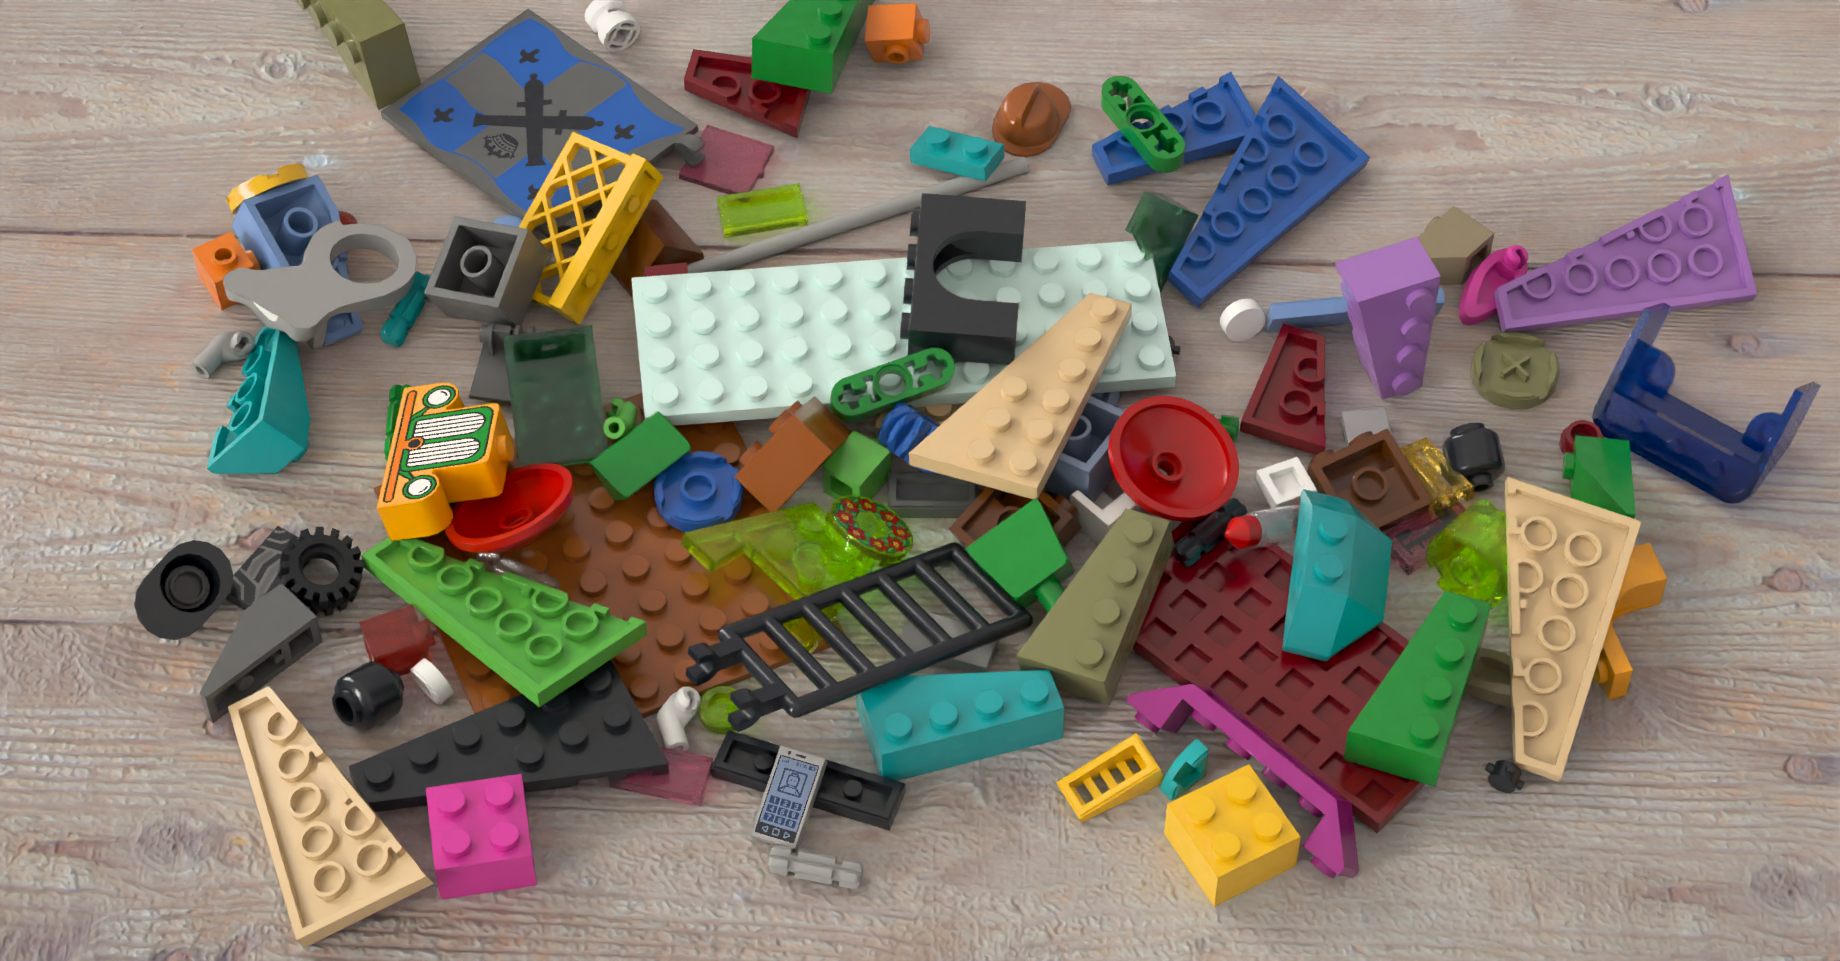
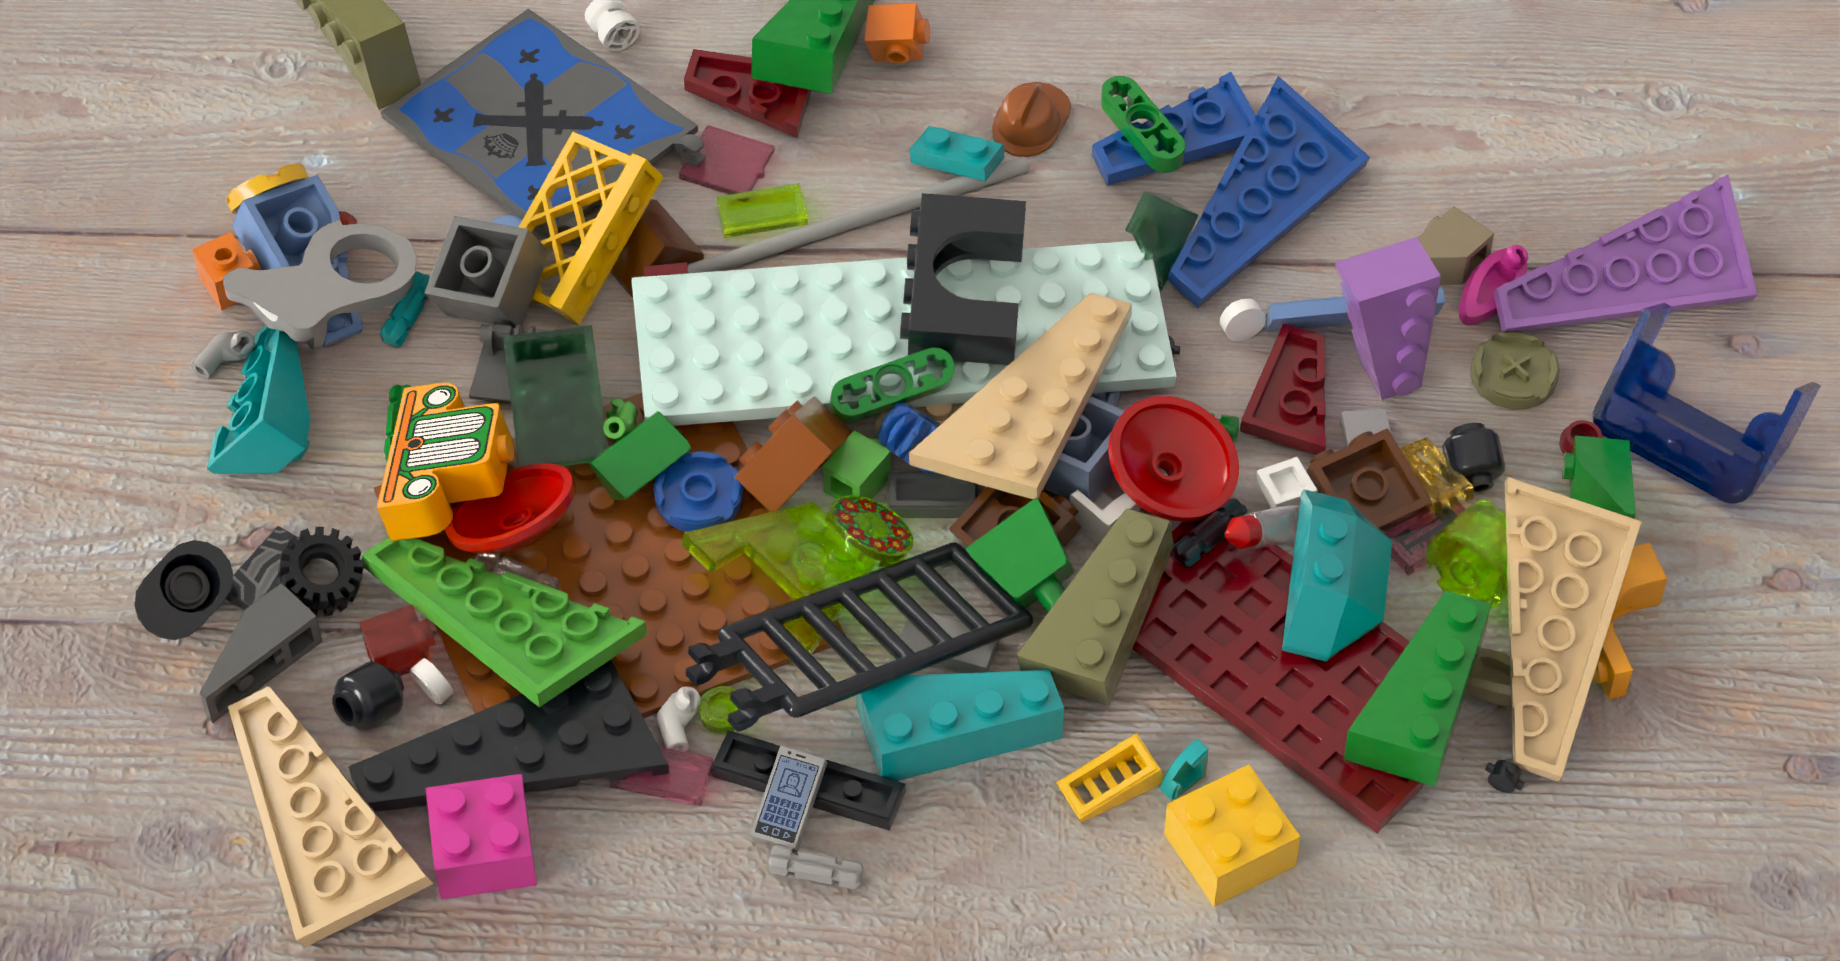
(1333, 838): magenta slope -> none

